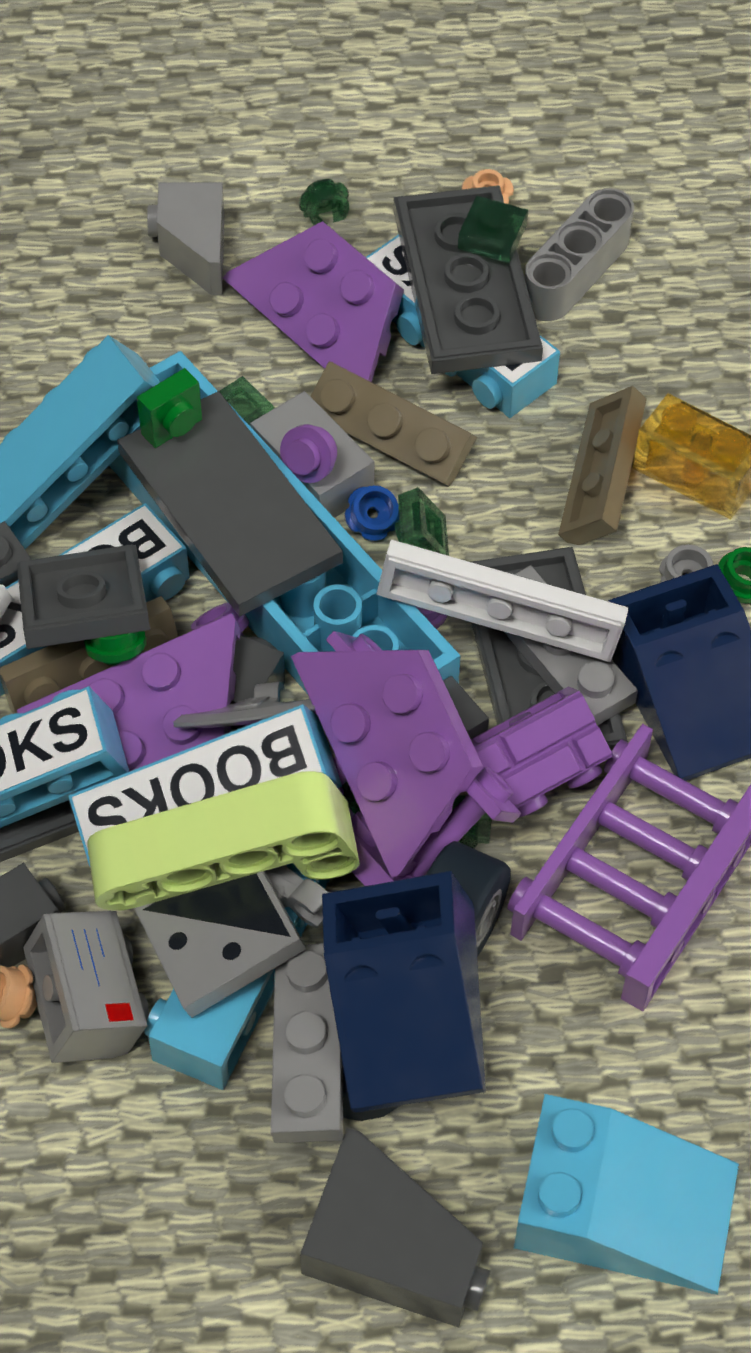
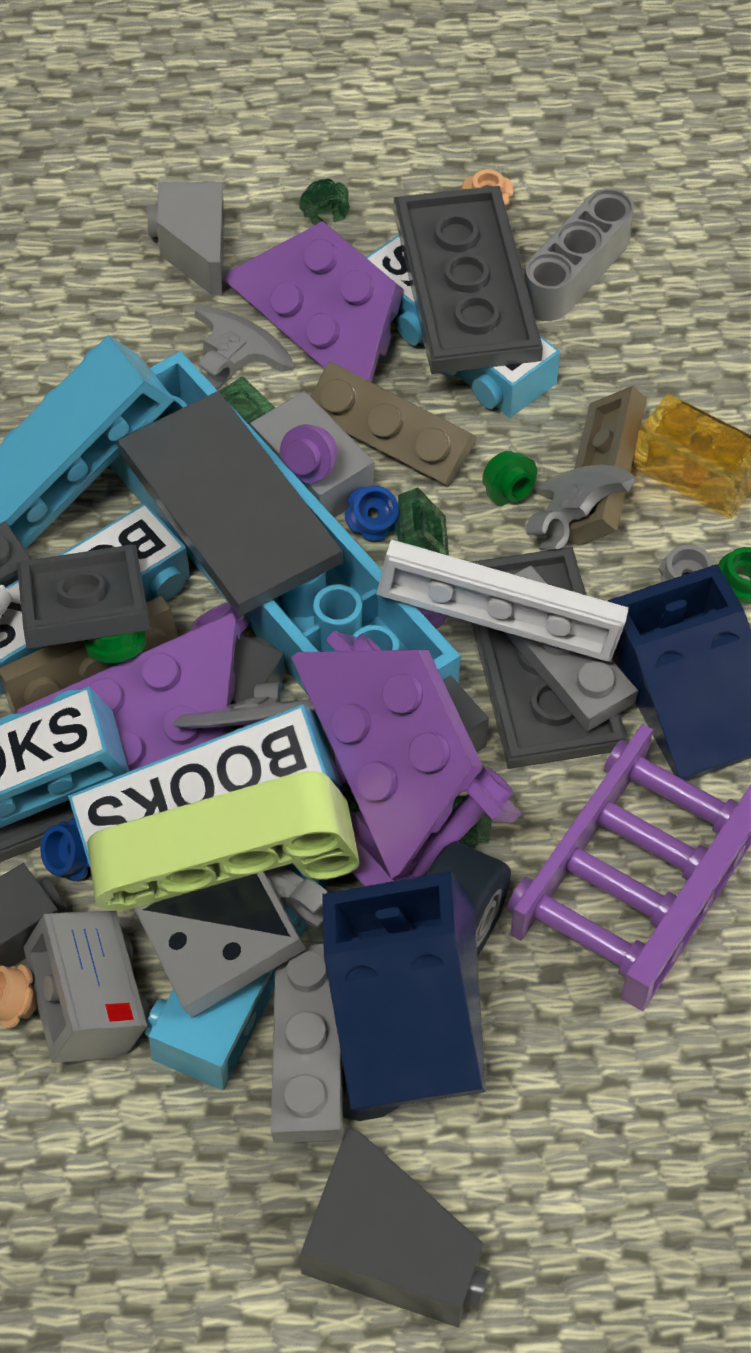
(64, 851): none -> blue plate
(170, 408): green plate -> none
(235, 344): none -> light grey piece
(492, 229): clear green plate -> none
(509, 477): none -> green plate
(545, 748): medium lavender brick -> none
(573, 497): none -> light grey piece
(625, 1197): medium azure slope -> none

